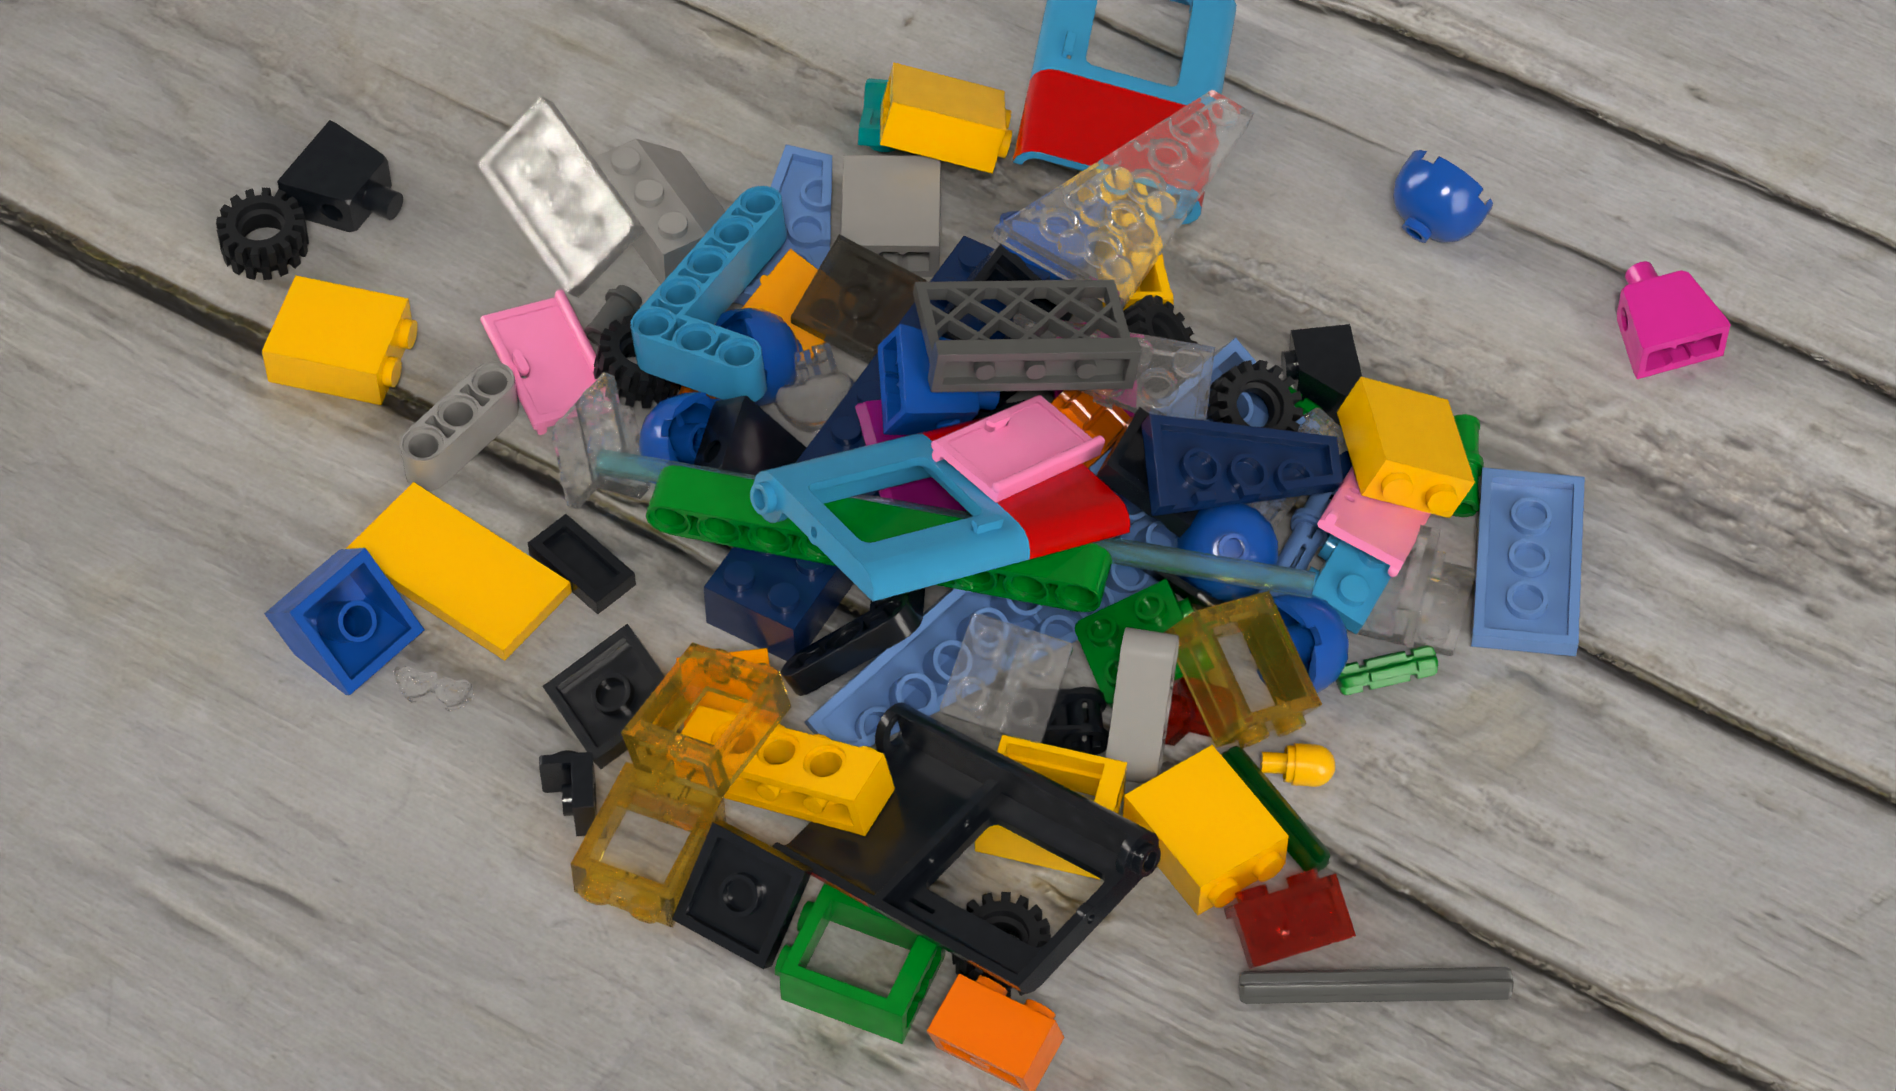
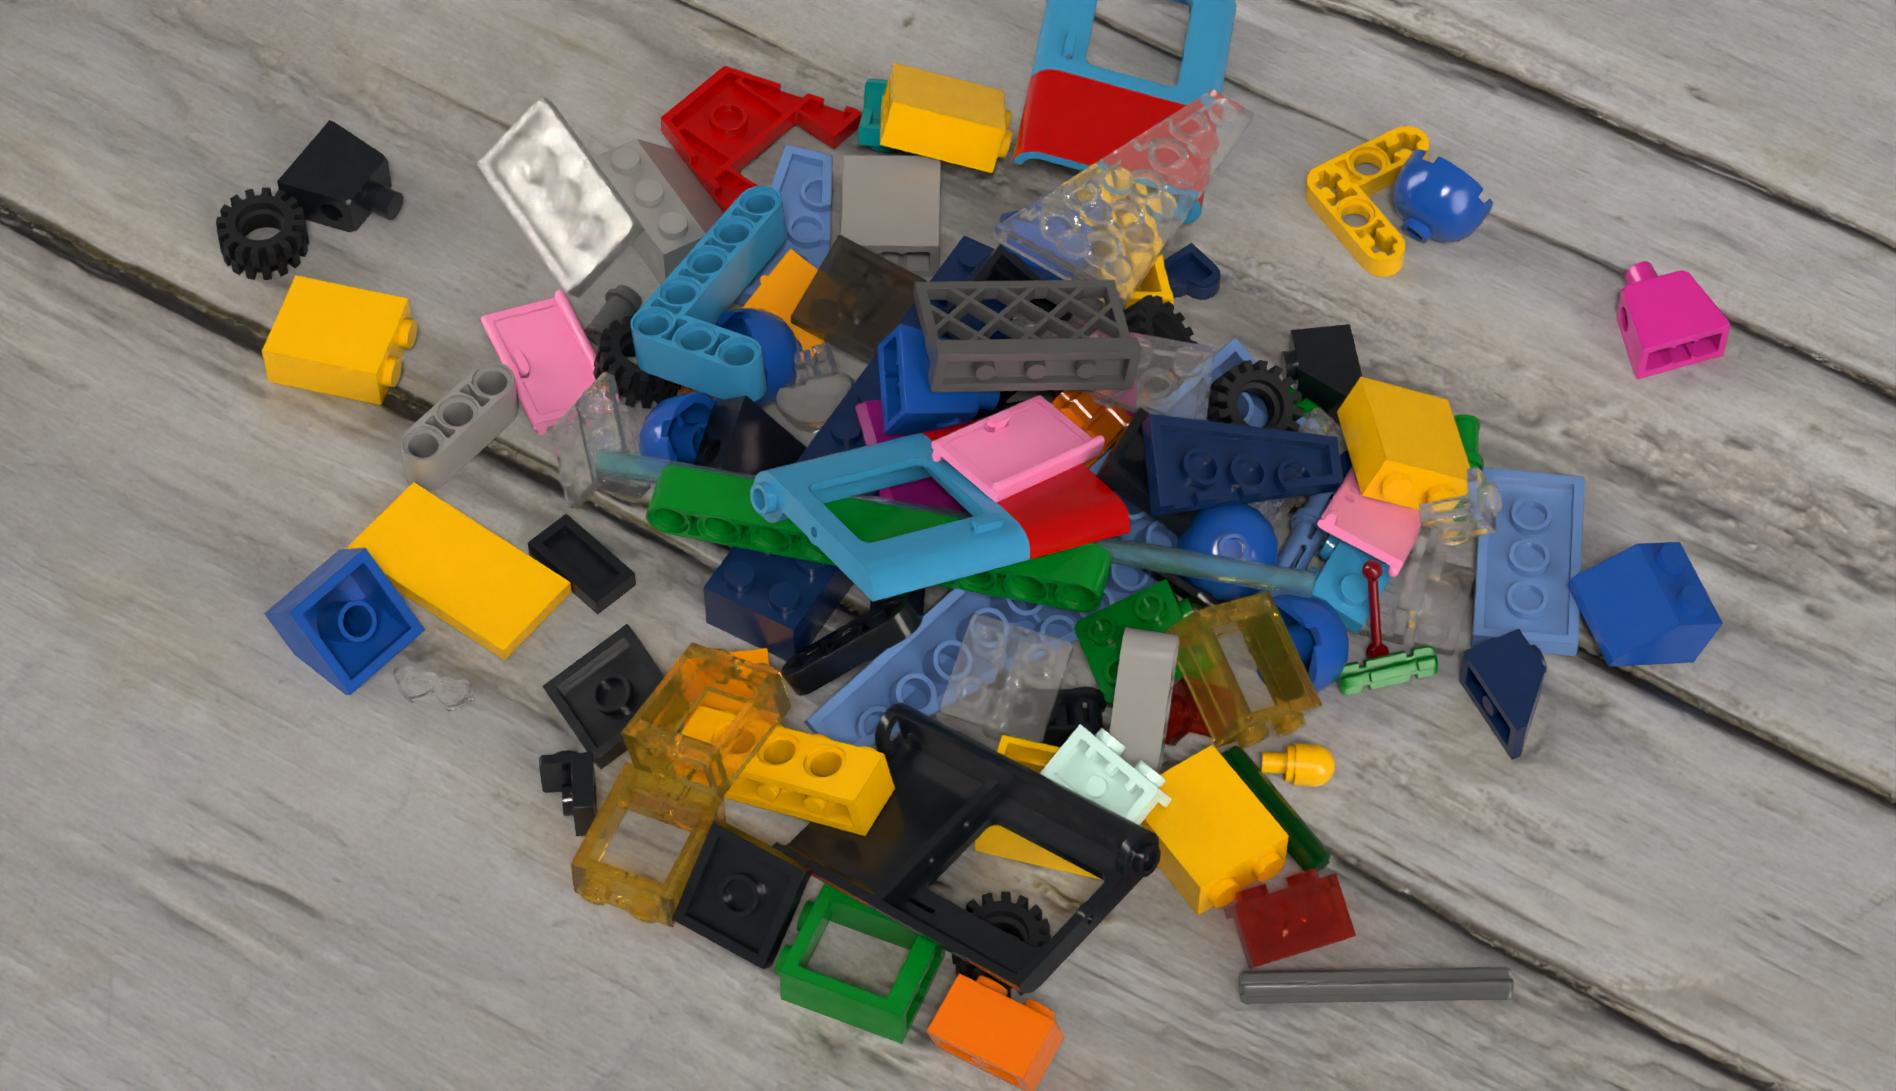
(736, 119): none -> red wing
(1096, 771): none -> light aqua bracket
(1192, 274): none -> dark blue tile
(1353, 198): none -> yellow beam
(1372, 572): none -> dark red hinge
(1467, 514): none -> clear bracket
(1505, 686): none -> dark blue slope
(1646, 606): none -> blue slope

